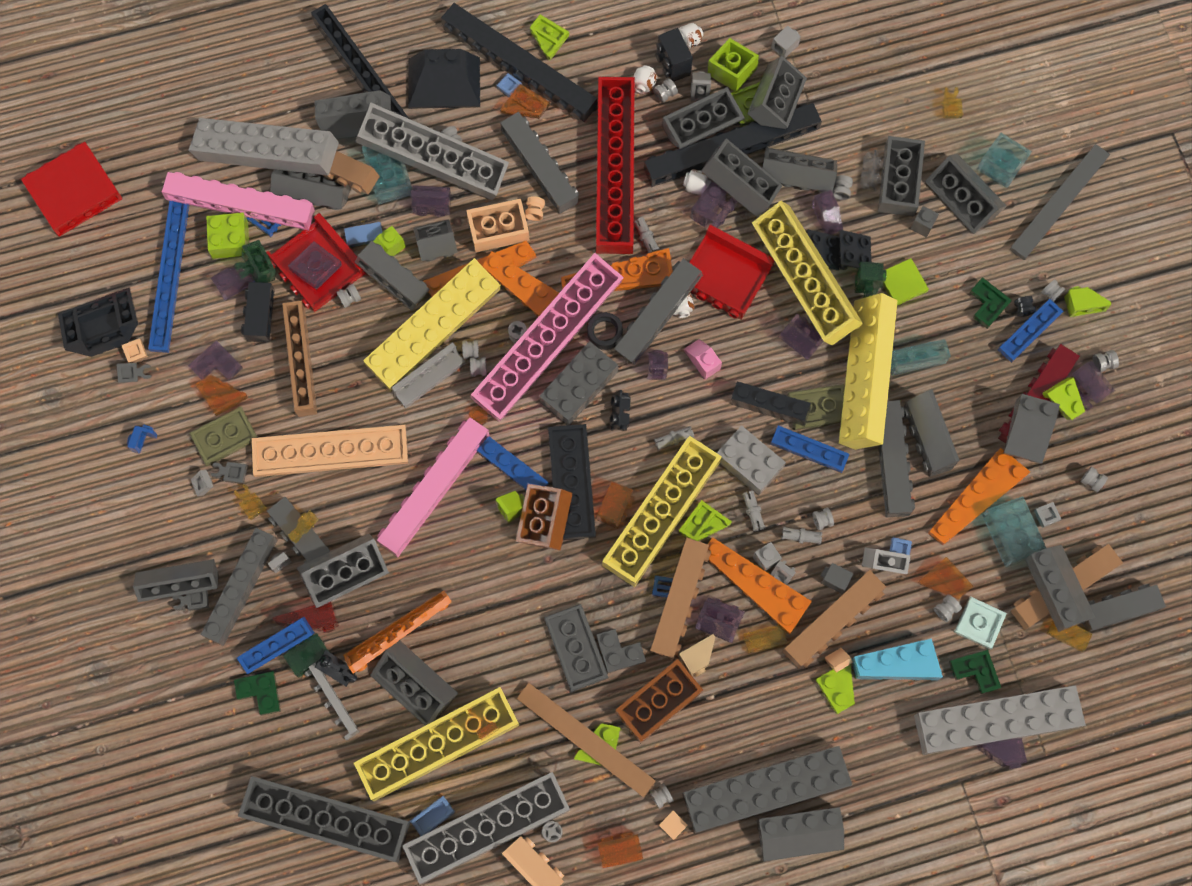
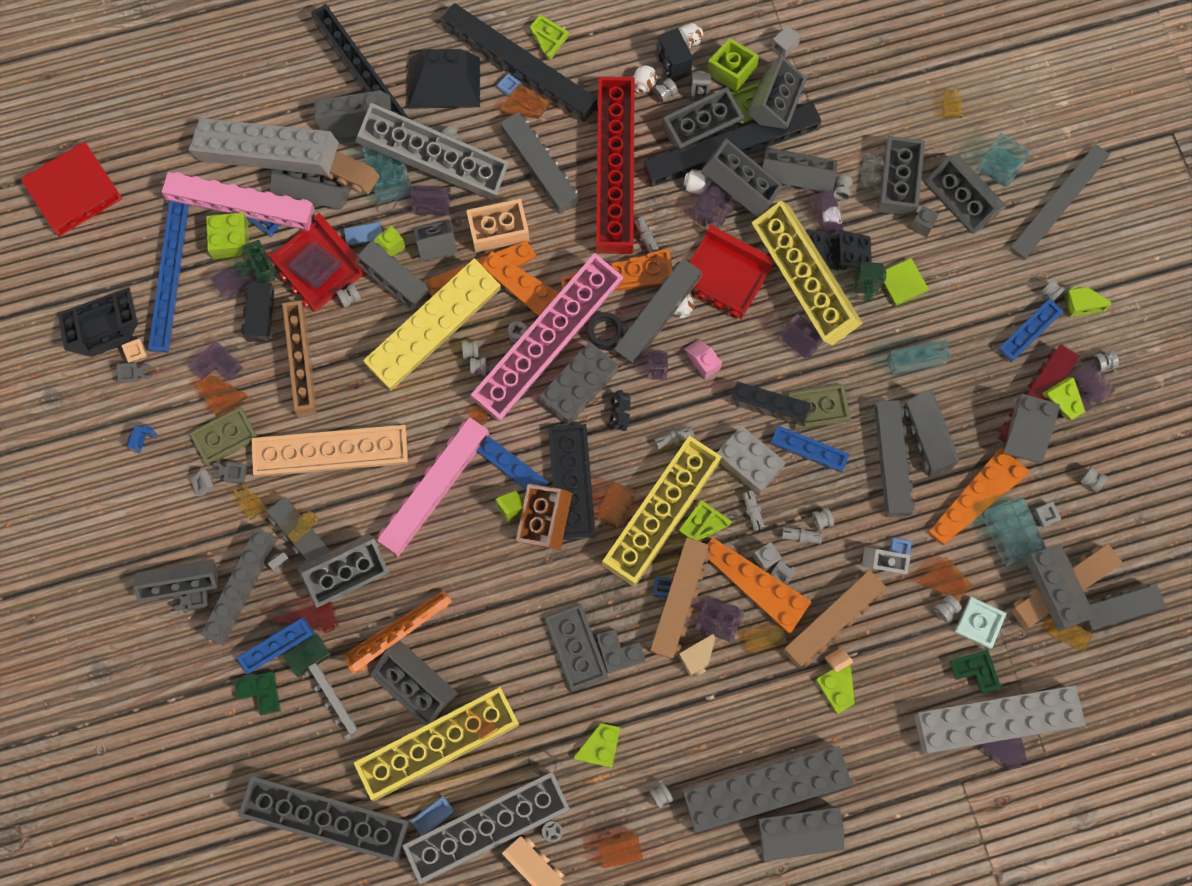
(335, 668): black hinge -> none
(428, 375): light grey fence -> none
(535, 207): light nougat wheel -> none
(586, 740): medium nougat tile -> none
(659, 701): dark orange brick -> none
(673, 825): light nougat tile -> none
(836, 577): dark grey brick -> none
(868, 373): light yellow brick -> none
(906, 661): medium azure wedge -> none
(993, 302): dark green plate -> none
(1024, 306): black wheel -> none

